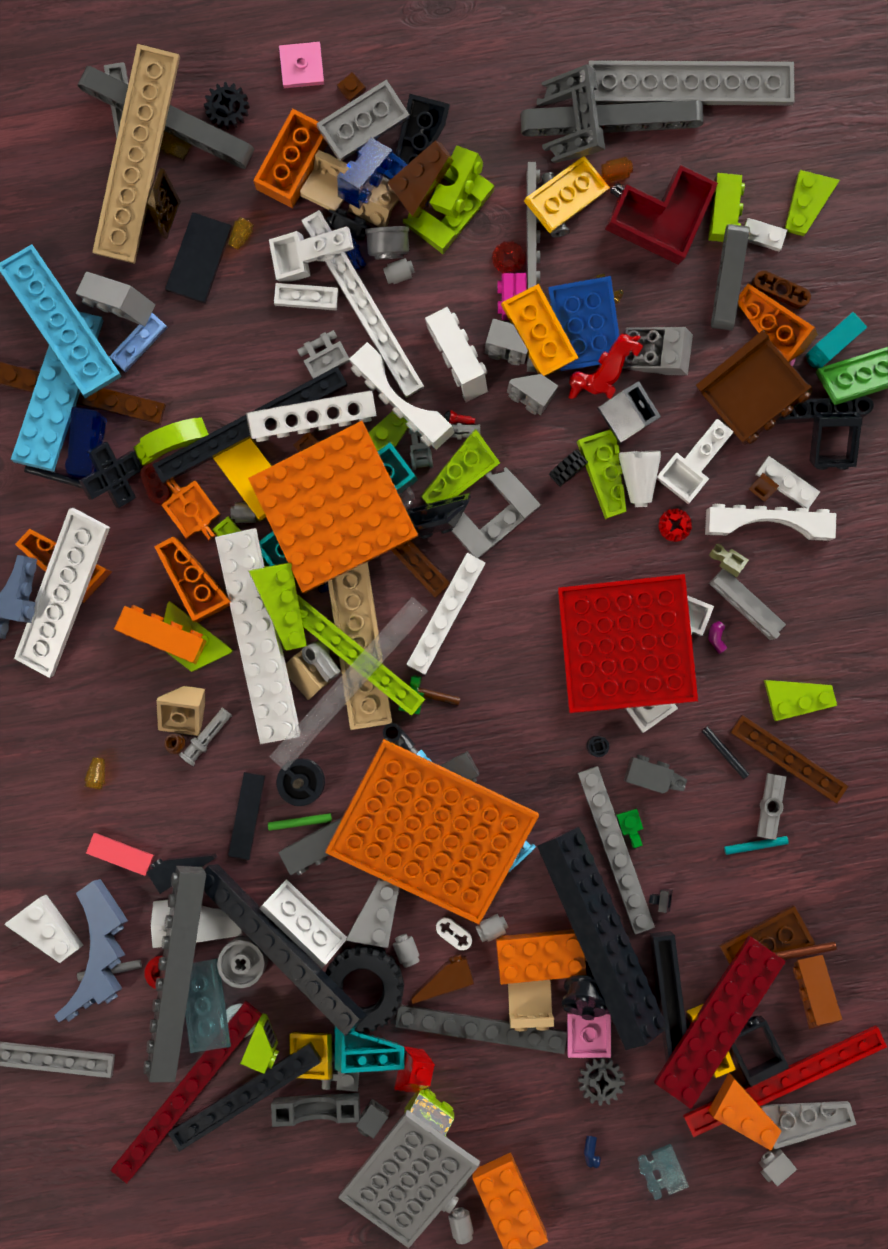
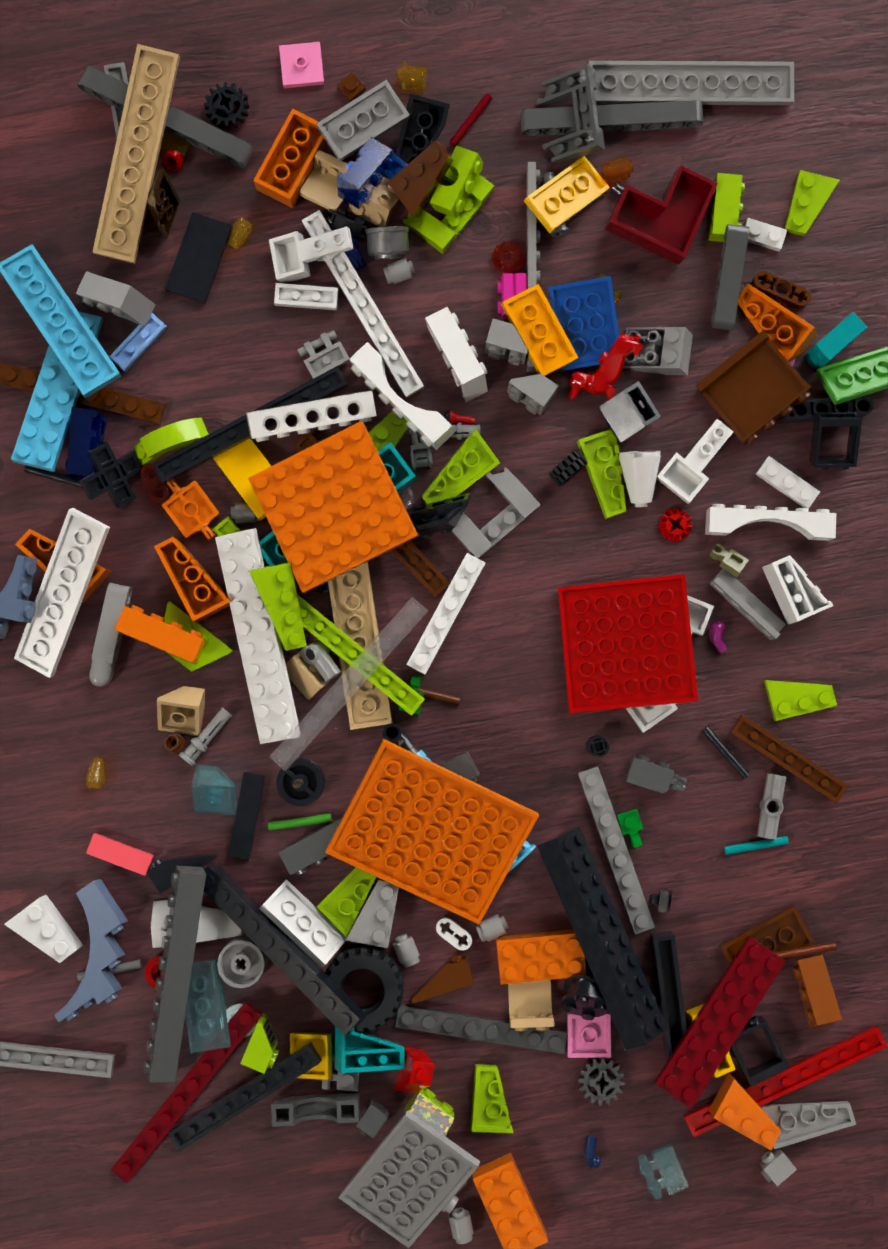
(107, 639): none -> light grey piece
(177, 156): none -> red piece
(213, 791): none -> clear light blue slope
(347, 899): none -> lime wing
(412, 77): none -> clear yellow bracket
(470, 119): none -> dark red bar
(488, 1102): none -> lime wing
(763, 487): reddish brown plate -> none
(794, 591): none -> white wedge

